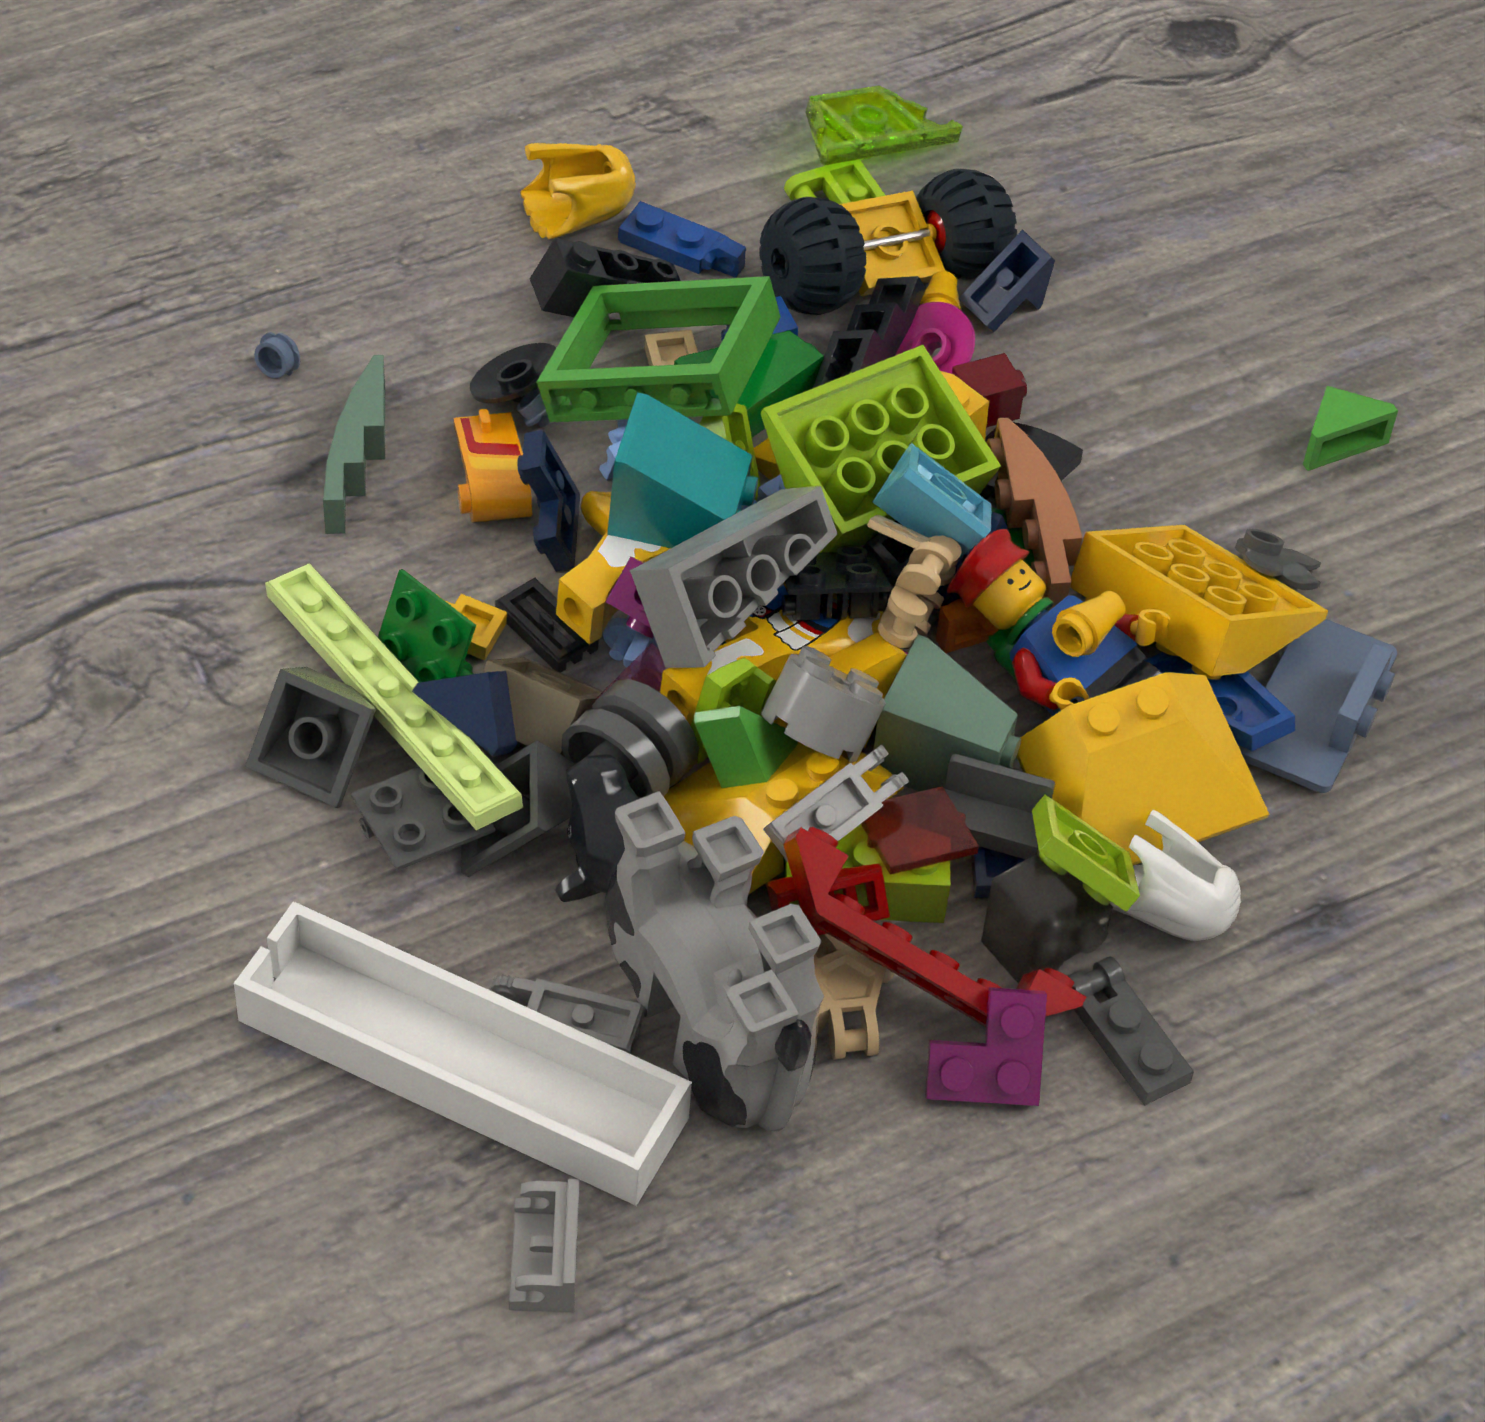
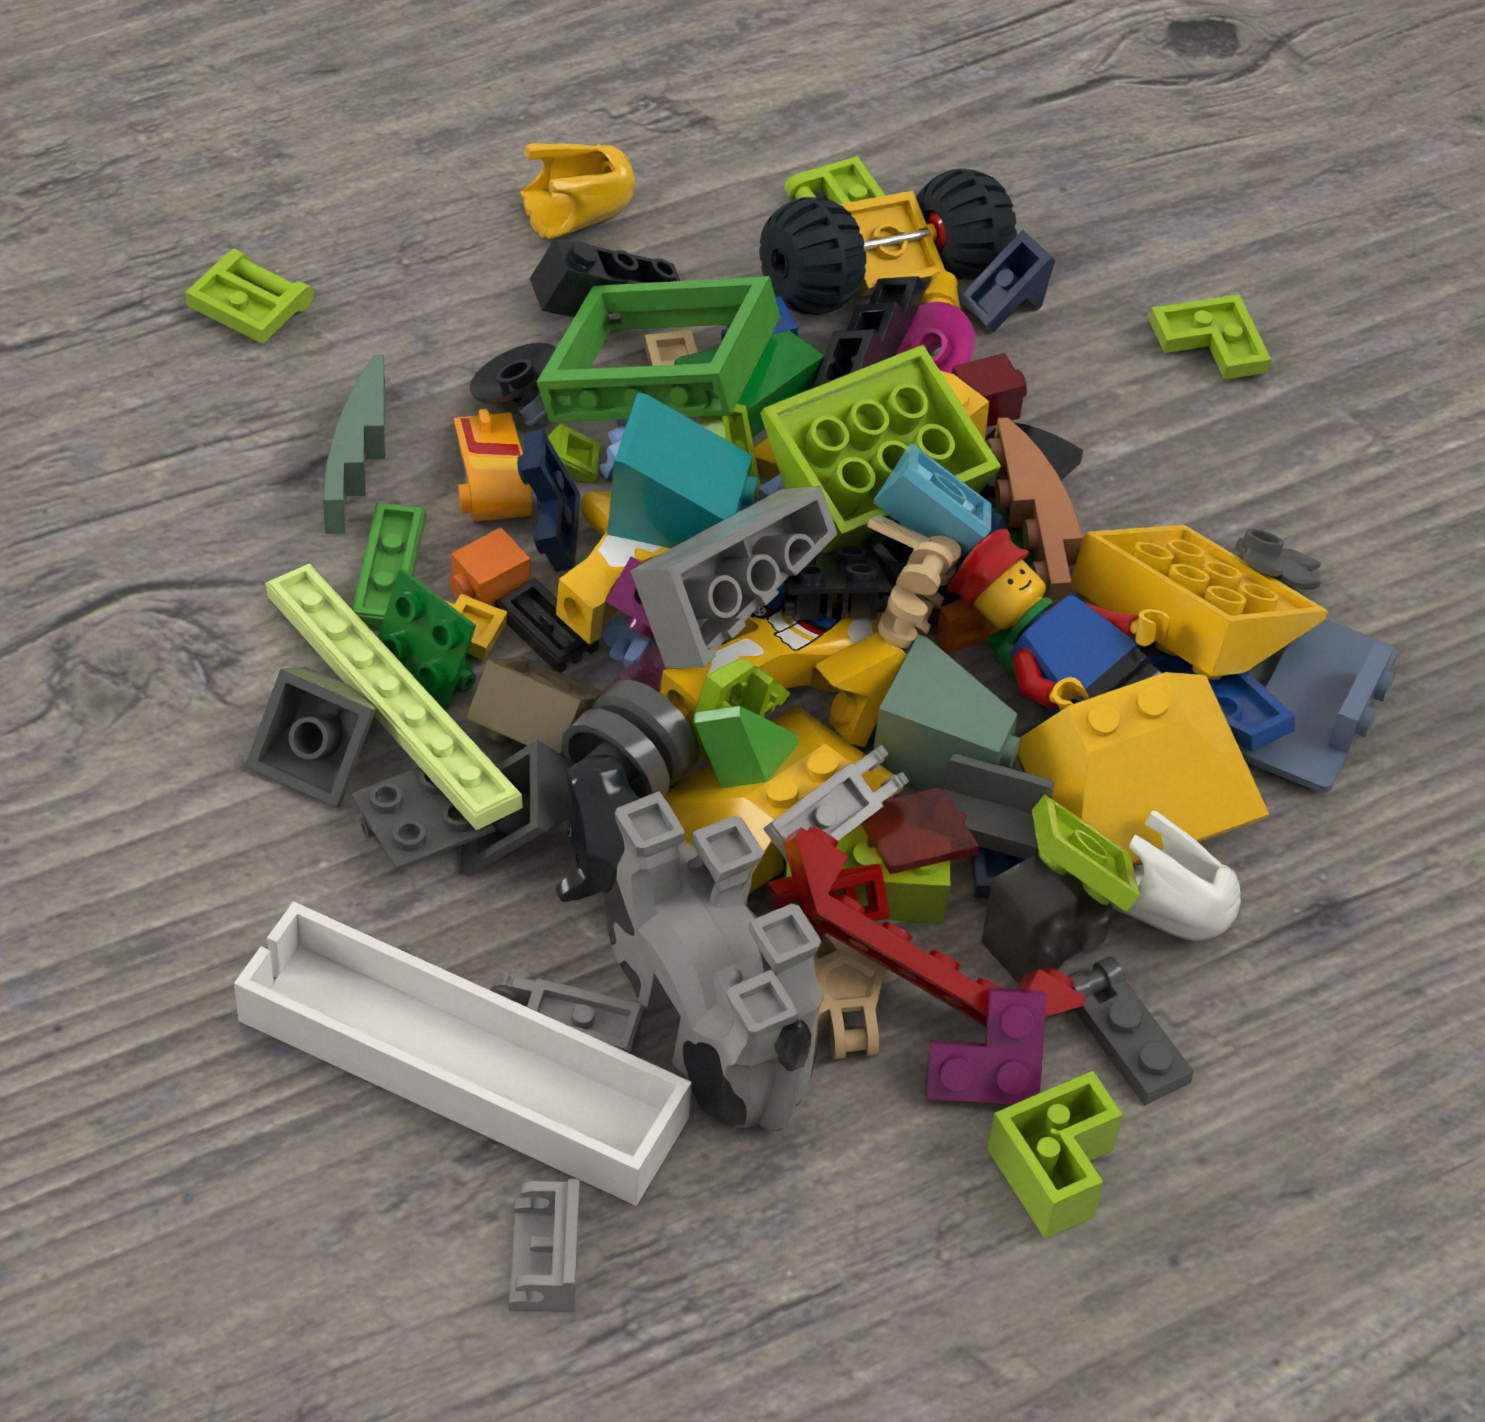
(243, 305): none -> lime plate
(277, 355): sand blue plate -> none
(390, 547): none -> bright green tile
(476, 706): dark blue slope -> none
(489, 568): none -> orange brick
(577, 452): none -> lime slope
(681, 241): blue hinge -> none
(824, 704): light grey brick -> none
(872, 124): clear neon green wing -> none
(1048, 1149): none -> lime brick
(1085, 625): yellow cone -> none
(1217, 324): none -> lime plate
(1347, 427): bright green slope -> none

